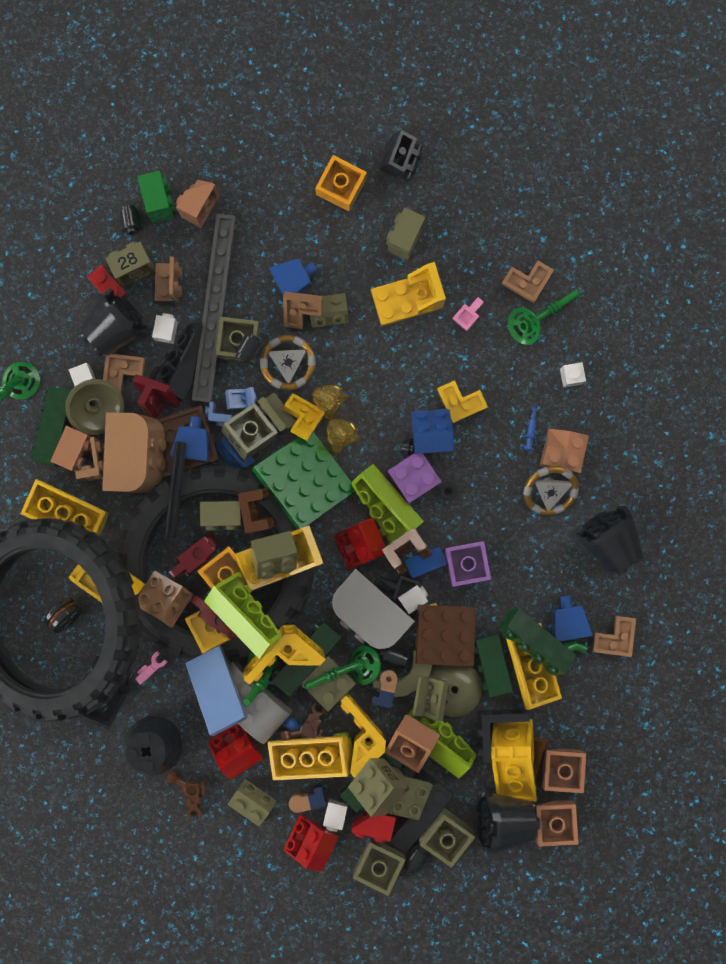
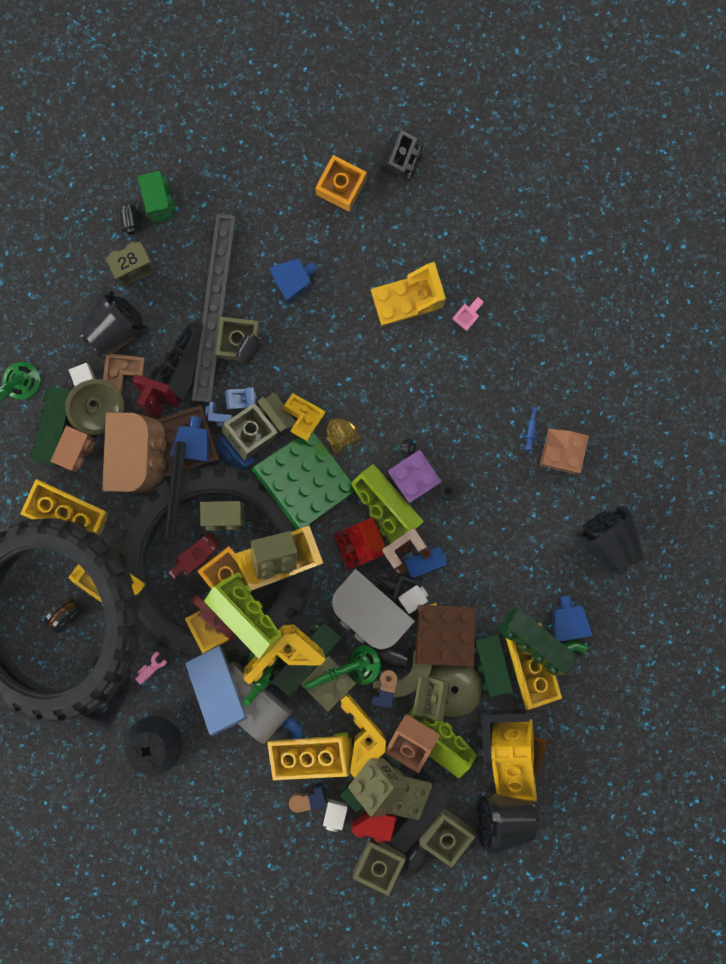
(91, 473): medium nougat bracket -> none
(103, 280): red plate -> none
(164, 598): medium nougat bracket -> none
(165, 328): white brick -> none
(167, 281): medium nougat bracket -> none
(191, 789): reddish brown piece -> none
(197, 202): nougat slope -> none
(234, 751): red slope -> none
(250, 511): reddish brown panel -> none
(252, 802): olive bracket -> none
(287, 362): piece -> none
(297, 305): medium nougat plate -> none
(309, 728): reddish brown piece -> none
(310, 843): red slope -> none
(328, 399): clear yellow brick -> none
(333, 313): olive bracket -> none
(406, 233): olive brick -> none
(432, 431): blue brick -> none
(460, 406): yellow plate -> none
(467, 564): medium lavender brick -> none
(529, 323): green dish -> none
(531, 285): medium nougat plate -> none
(551, 490): light grey piece -> none
(557, 823): nougat slope -> none
(564, 770): nougat slope -> none
(572, 374): white brick -> none
(620, 642): medium nougat plate -> none

